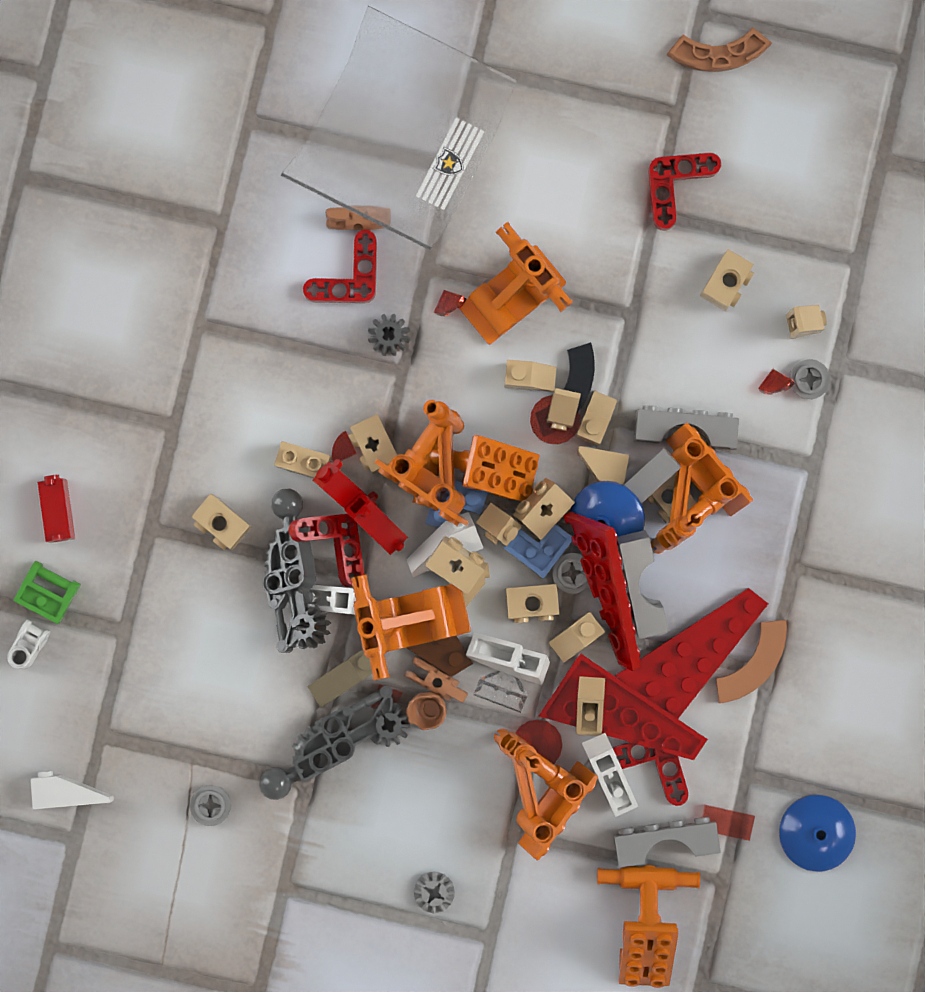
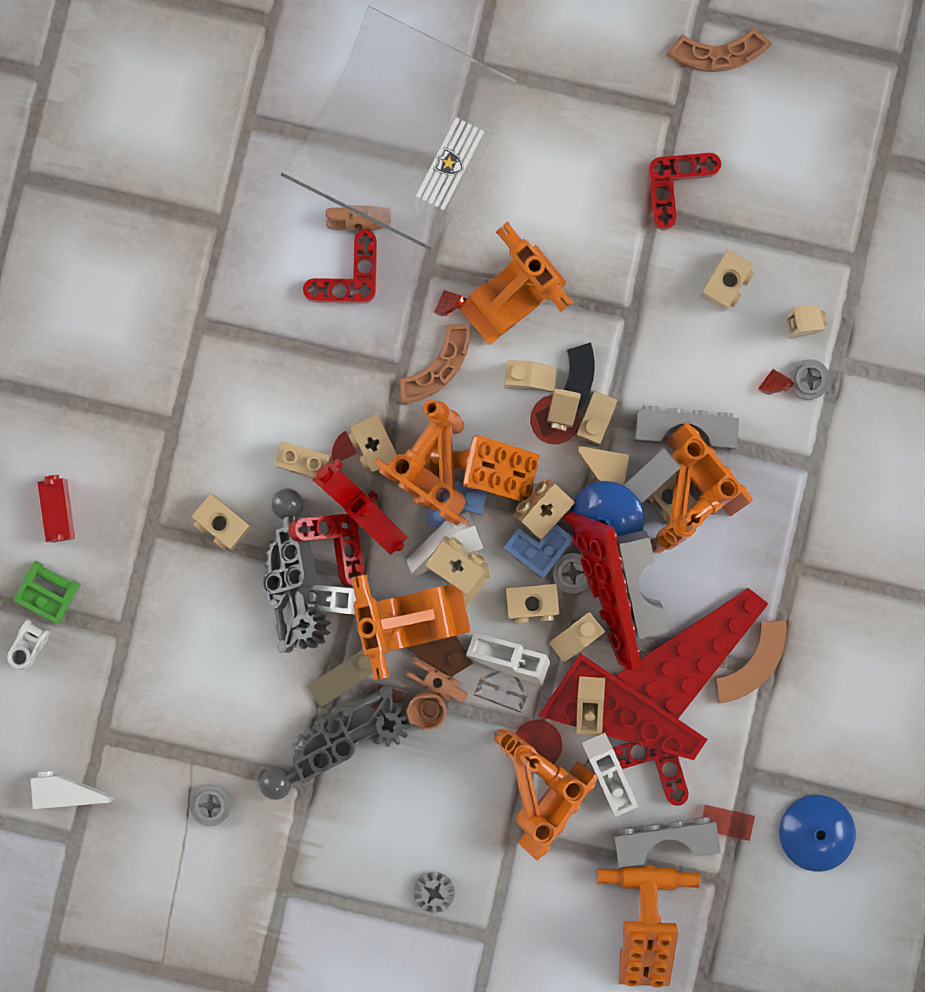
(398, 335): dark grey gear -> none
(442, 369): none -> nougat tile
(498, 525): tan brick -> none

